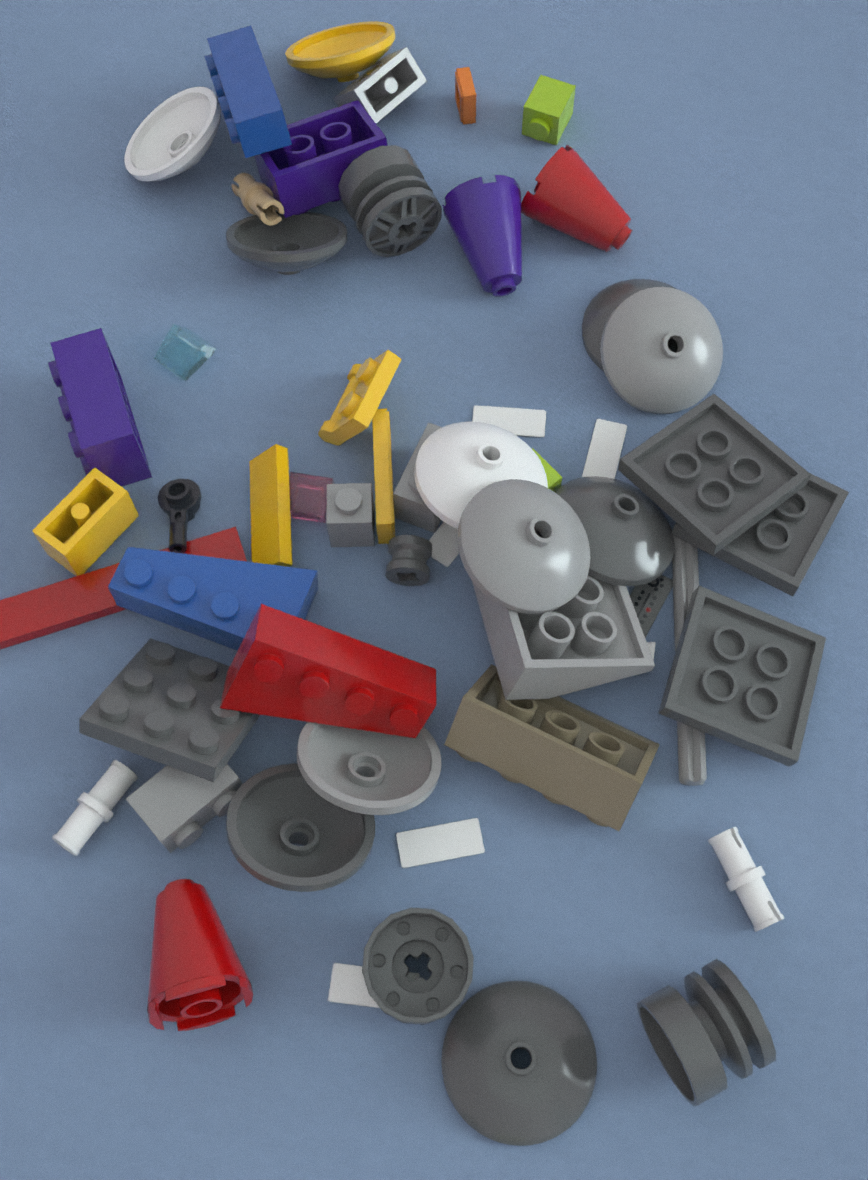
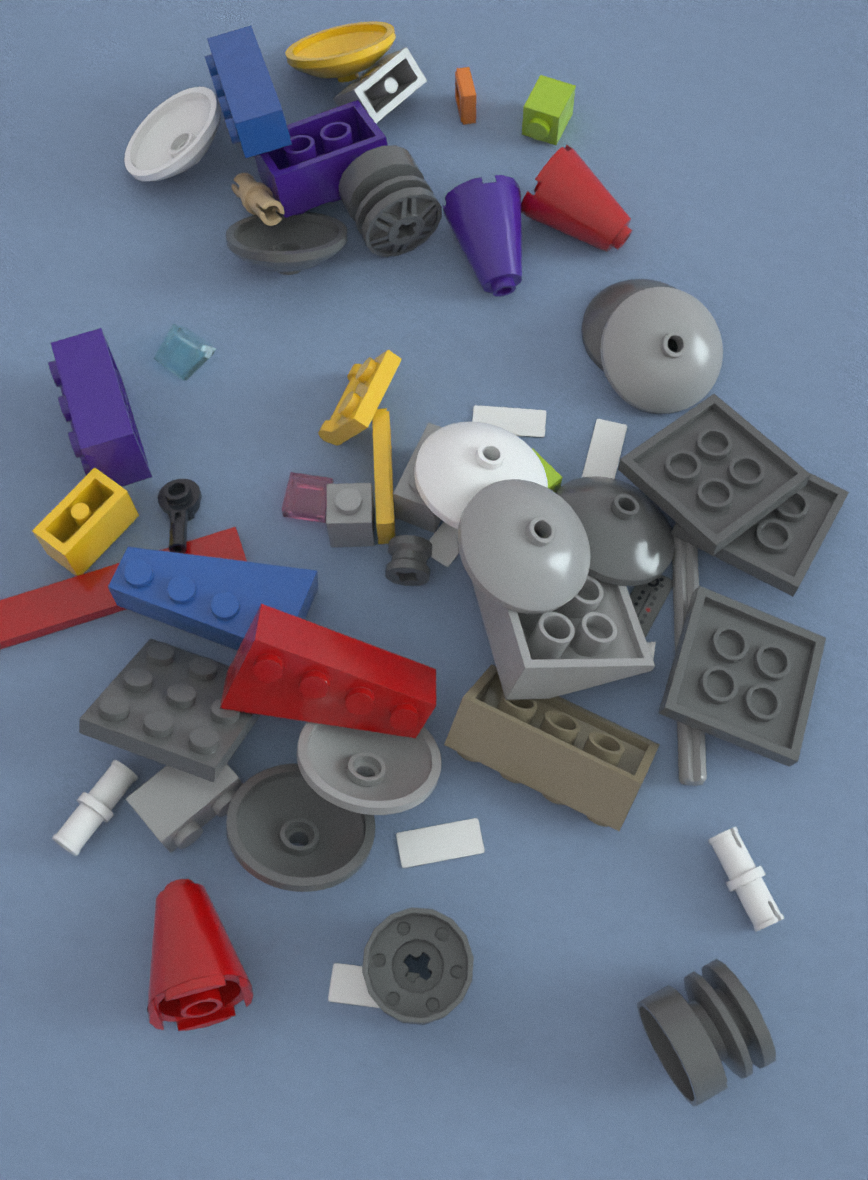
(270, 507): yellow tile -> none
(511, 1102): dark grey dish -> none

